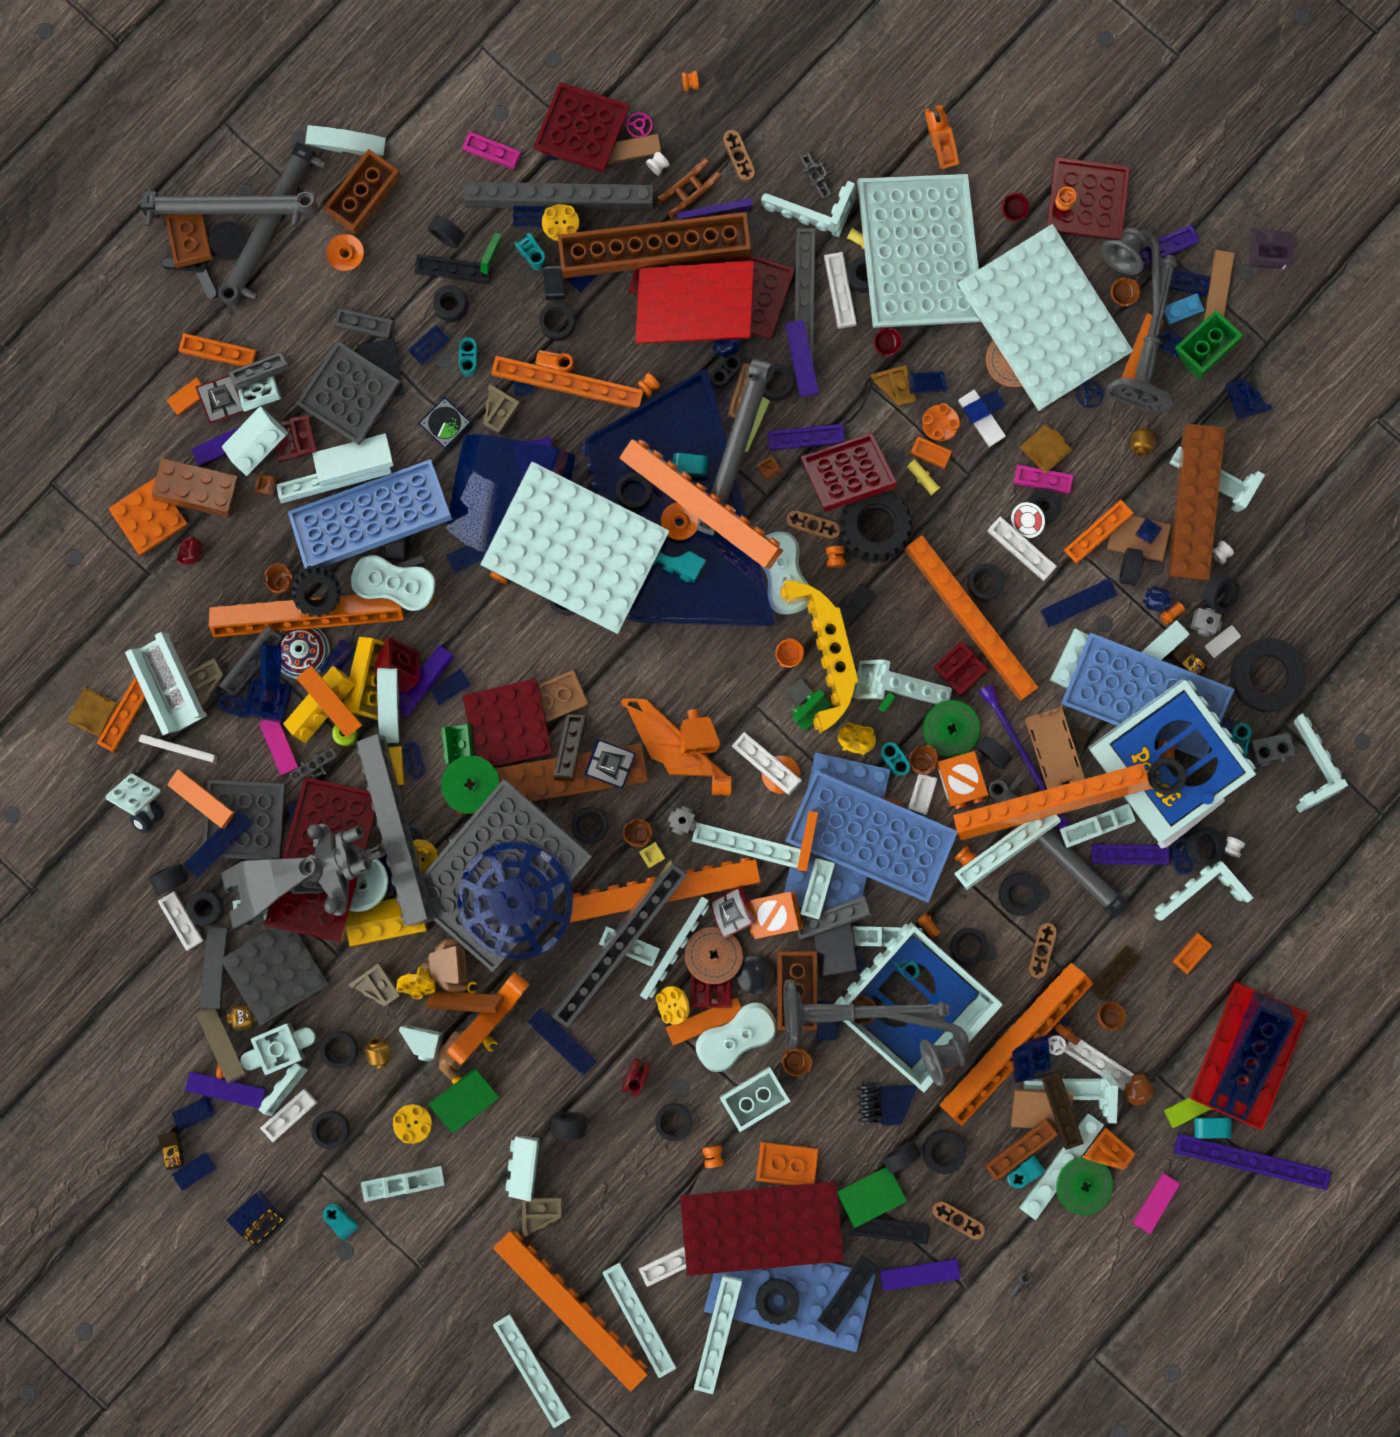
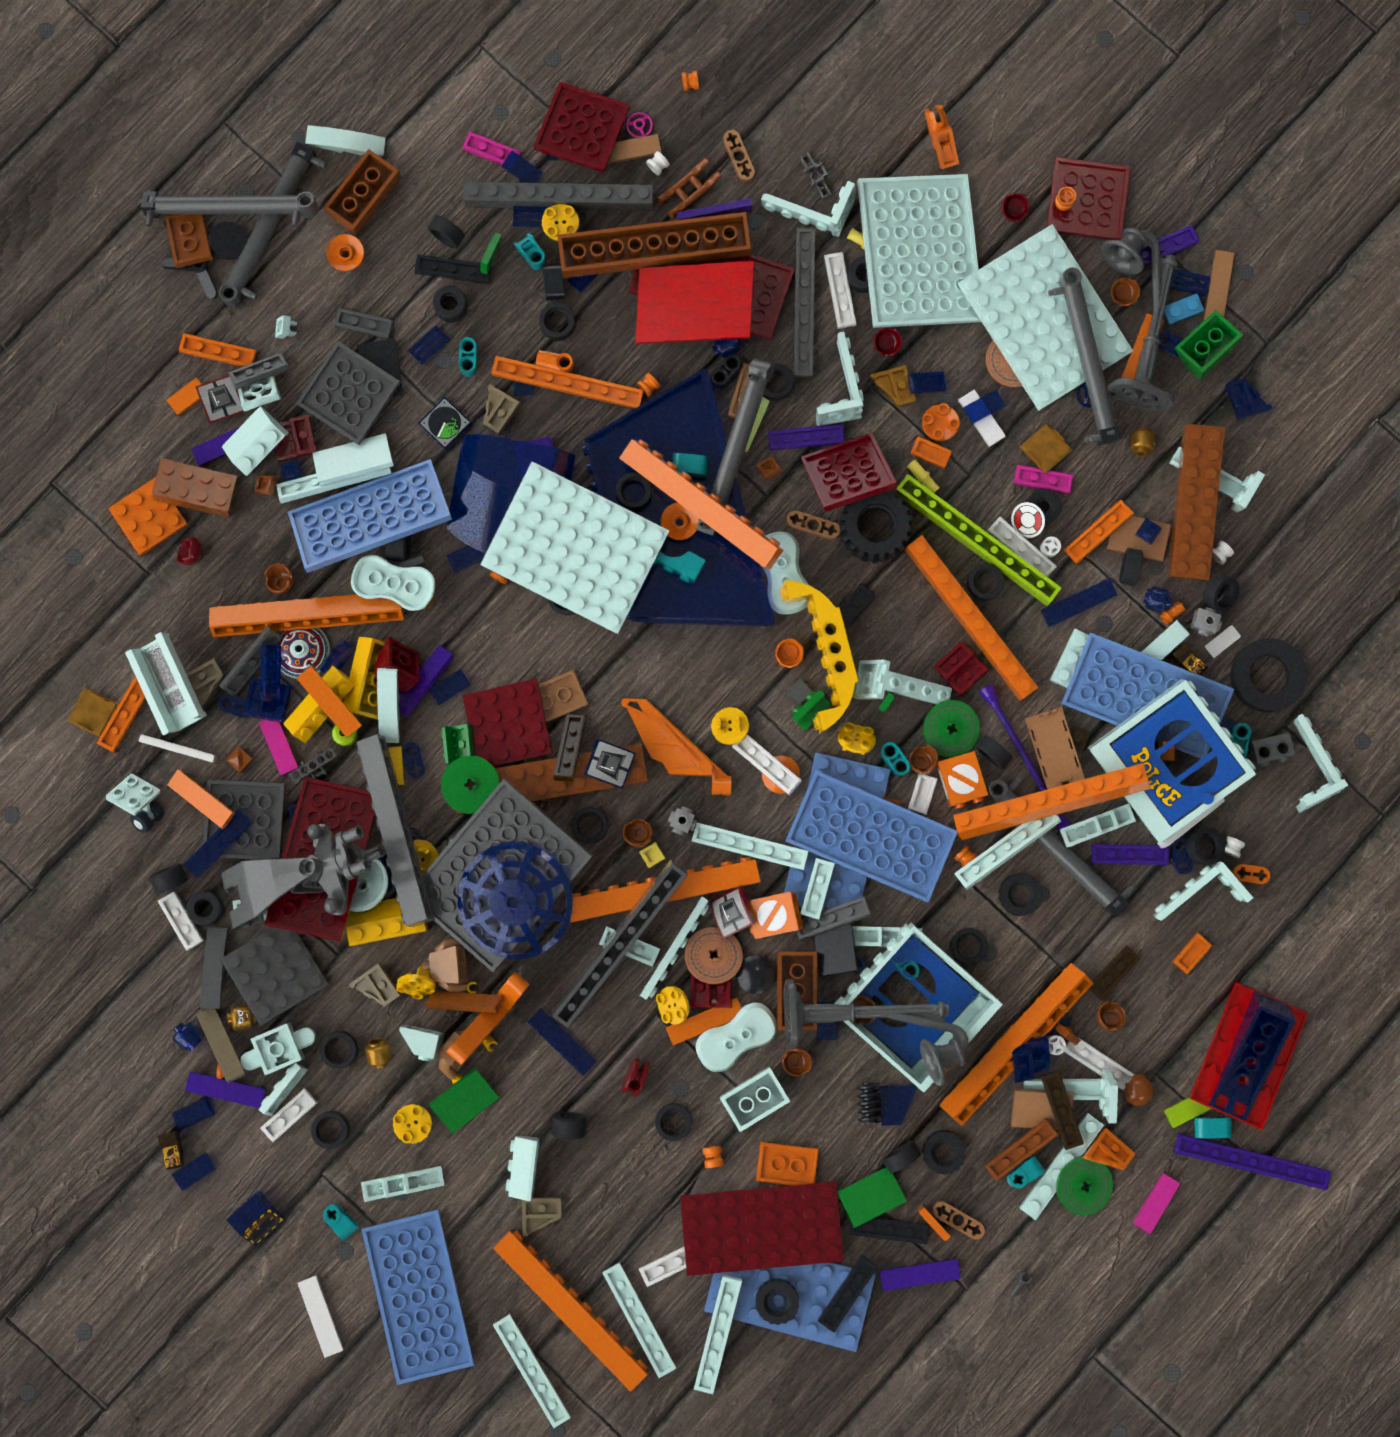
(187, 1036): none -> clear blue head
(239, 759): none -> dark orange tile
(283, 327): none -> light aqua tile
(291, 470): none -> clear blue tile
(320, 606): black tyre -> none
(320, 1316): none -> white tile
(418, 1297): none -> medium blue plate
(521, 168): none -> clear blue tile
(697, 735): orange torso -> none
(720, 726): none -> yellow plate
(801, 358): dark purple tile -> none
(807, 841): orange piece -> none
(835, 557): orange wheel -> none
(843, 410): none -> light aqua bracket
(928, 925): orange pin -> none
(933, 1223): none -> orange tile
(977, 540): none -> lime brick
(1043, 966): medium nougat beam -> none
(1053, 545): none -> white wheel
(1089, 358): none -> dark grey piece
(1167, 761): black tyre -> none
(1251, 869): none -> orange beam
(1270, 249): clear purple slope -> none

